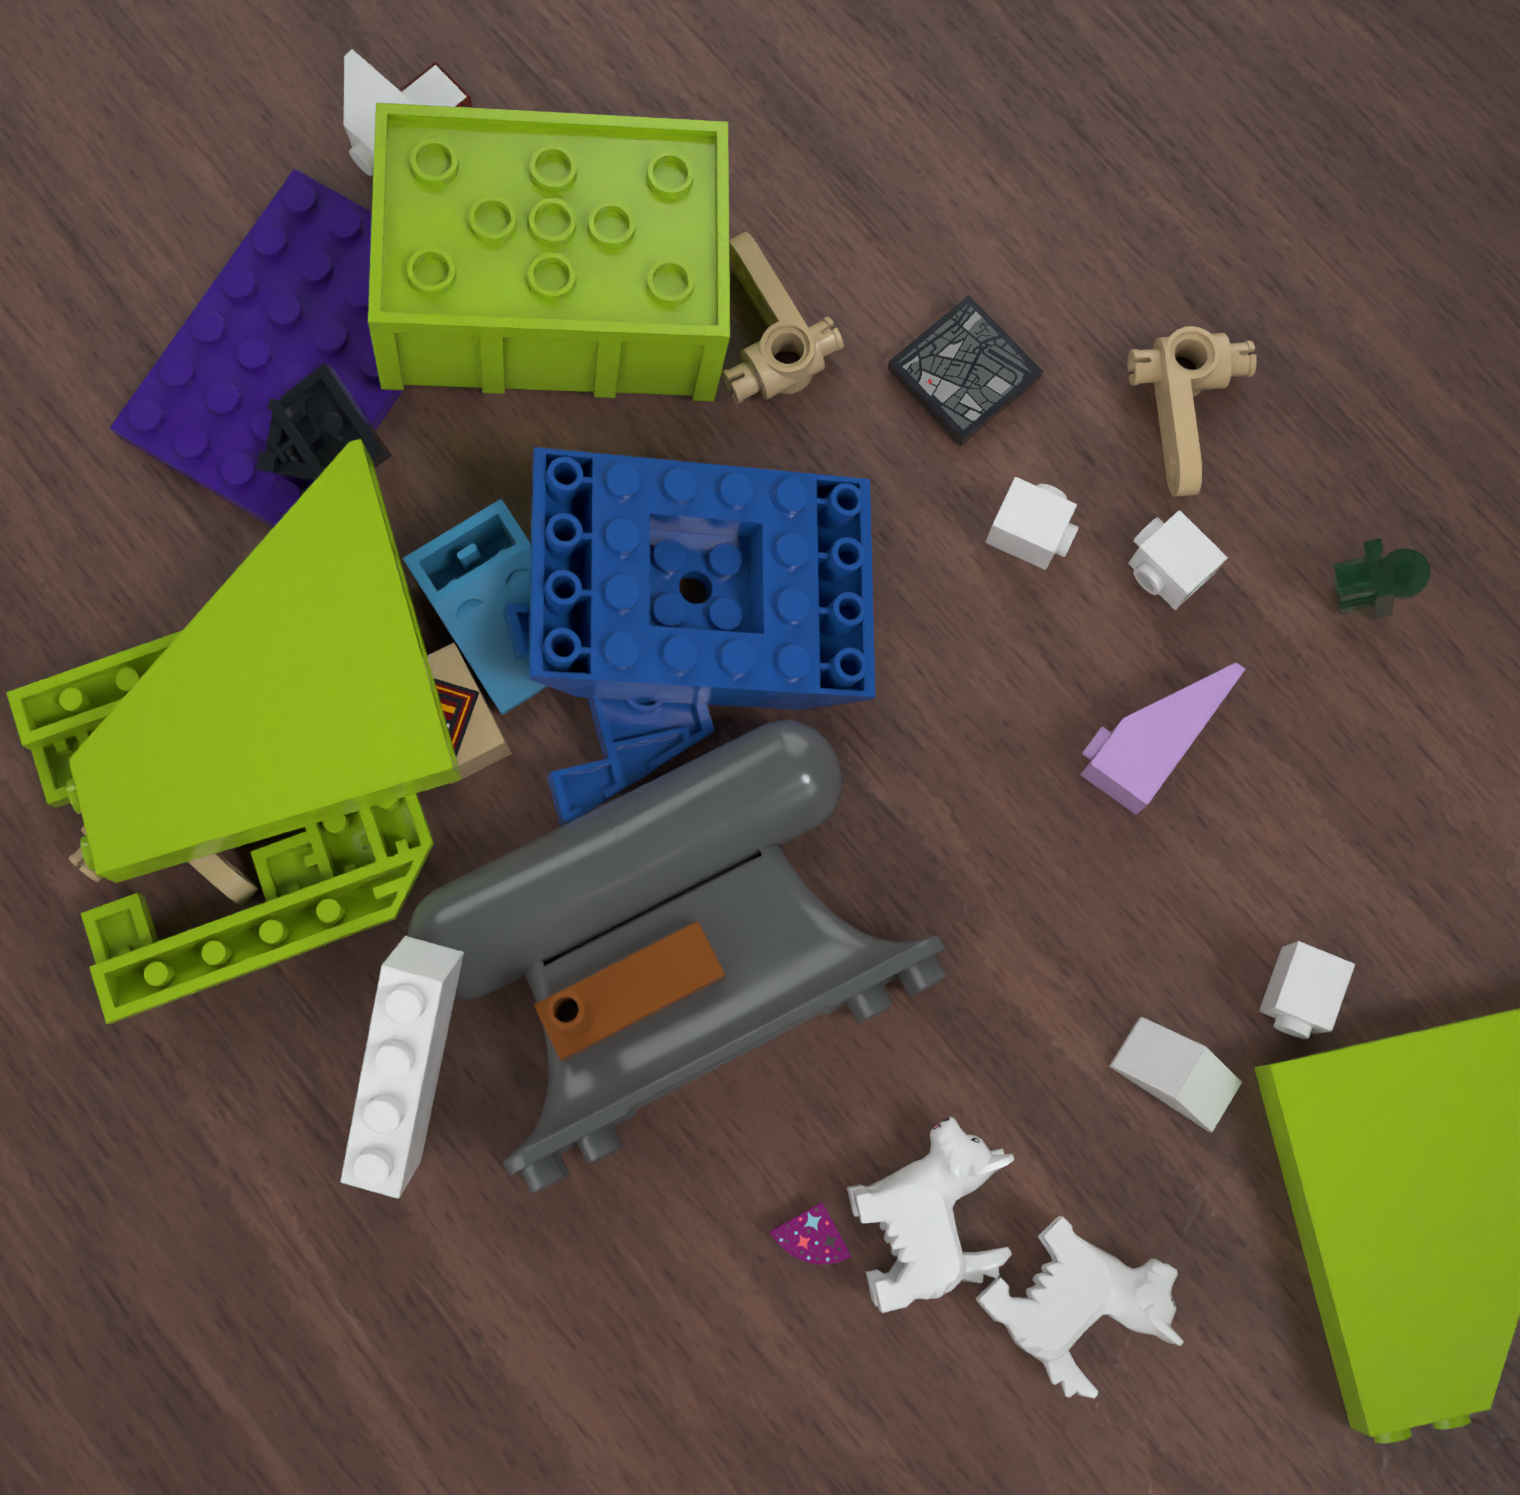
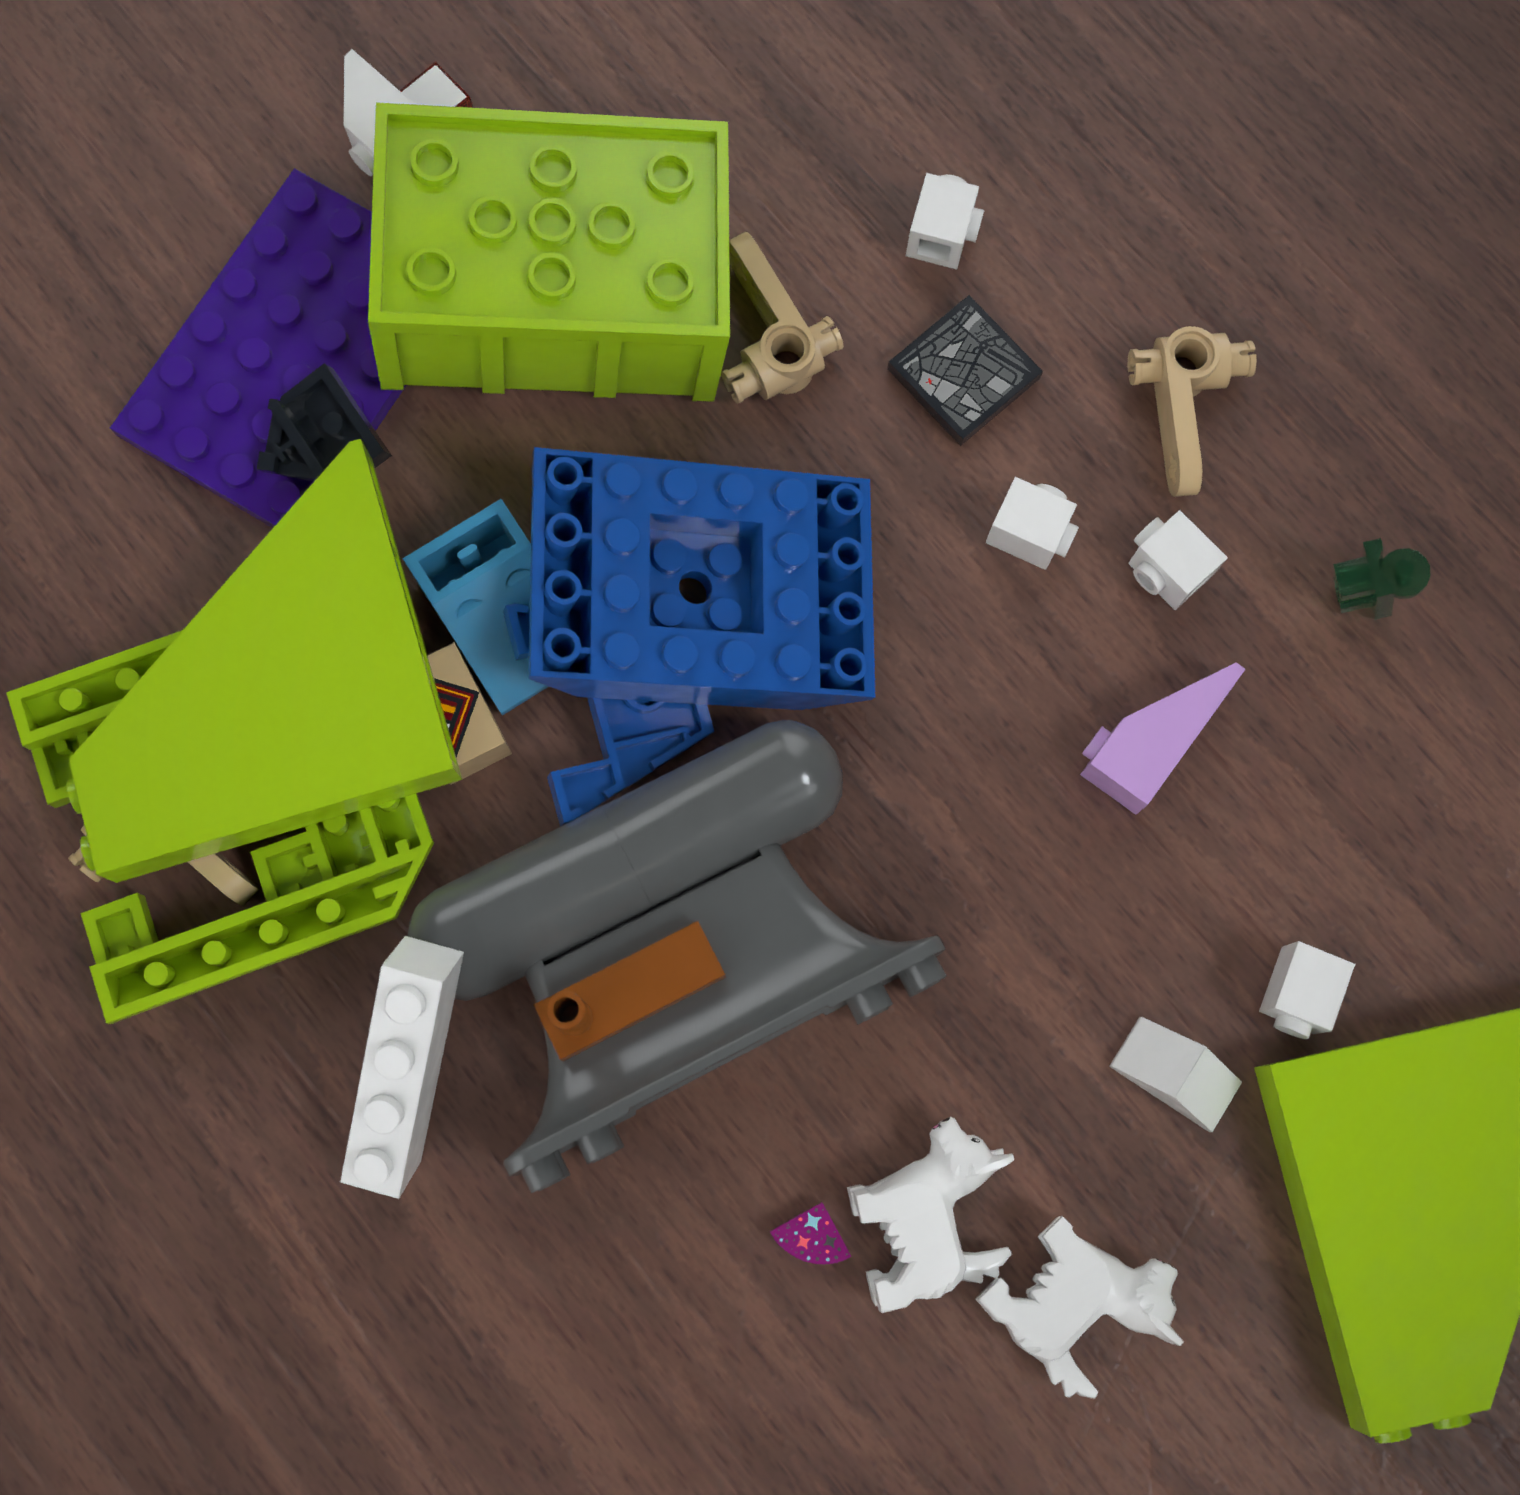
(944, 220): none -> white brick

